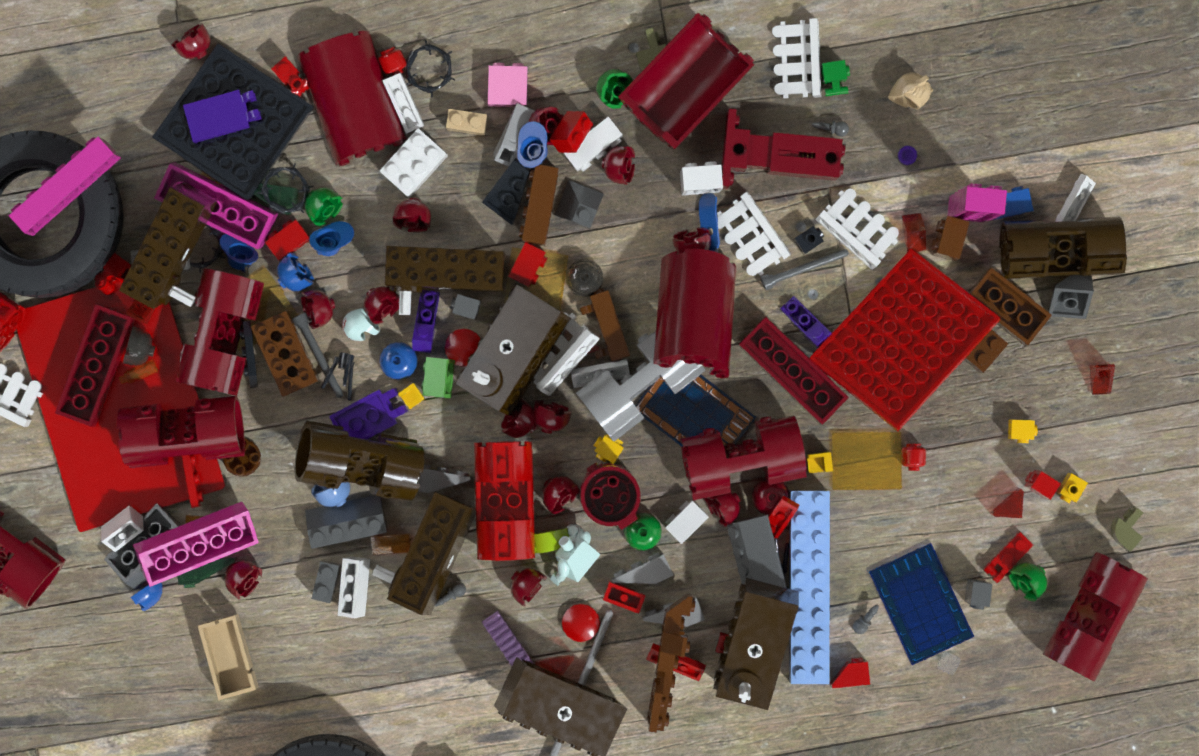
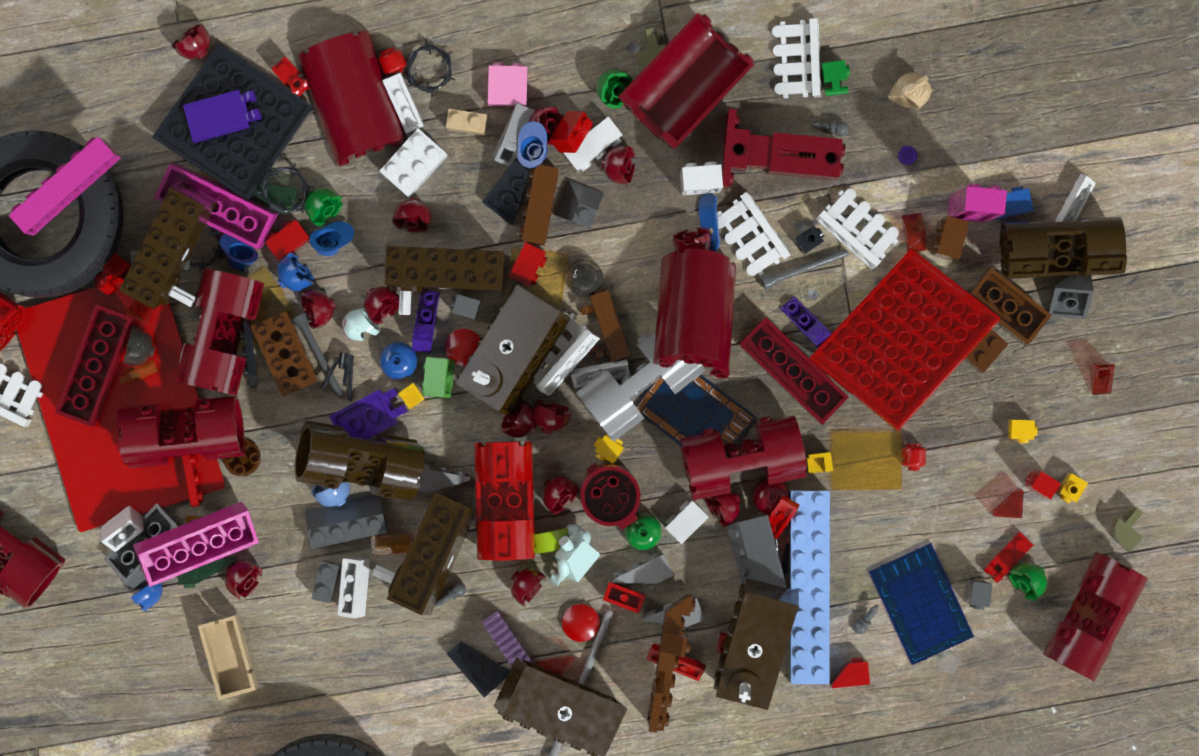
(477, 668): none -> black wing

